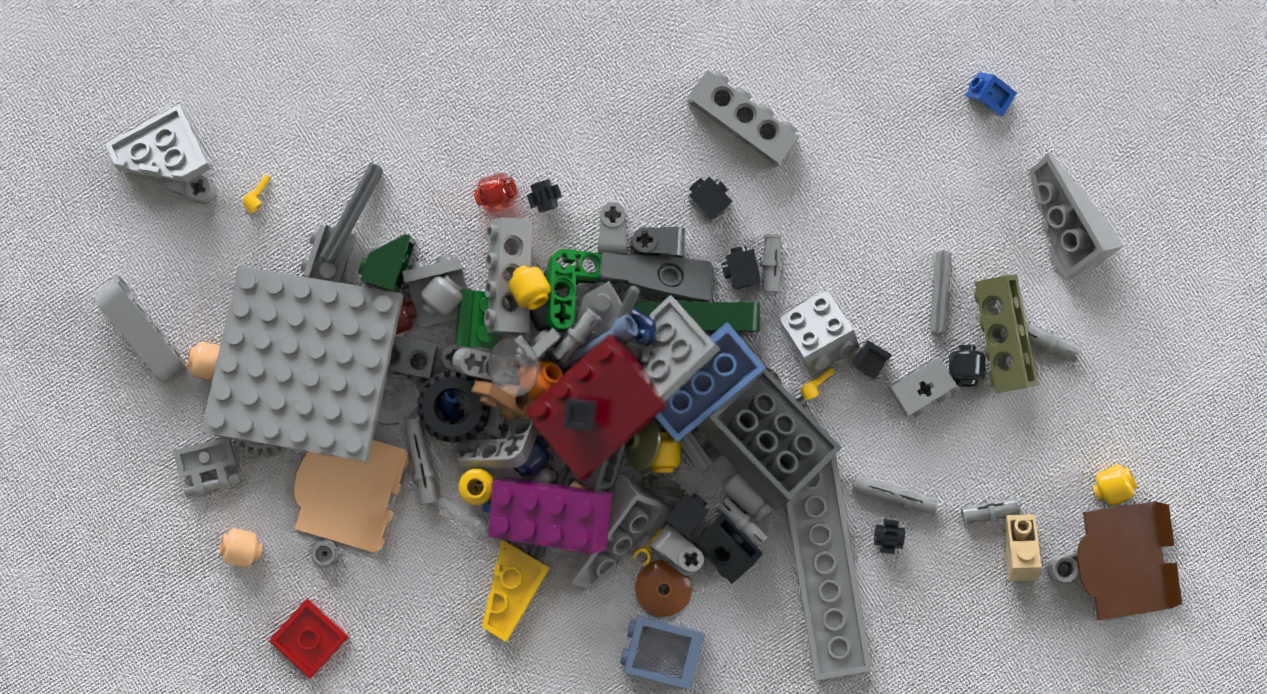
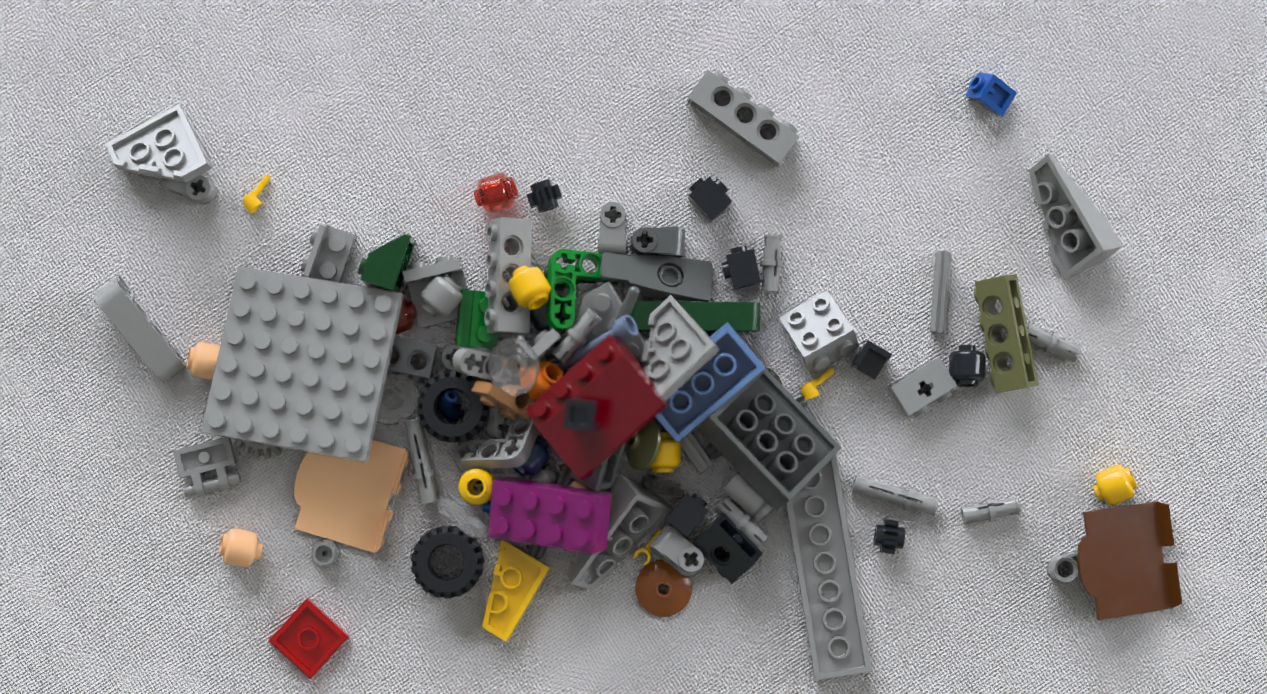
(351, 213): dark grey axle -> none
(429, 579): none -> black tyre
(647, 326): dark blue arm -> none
(691, 659): sand blue window -> none
(1022, 548): tan slope -> none

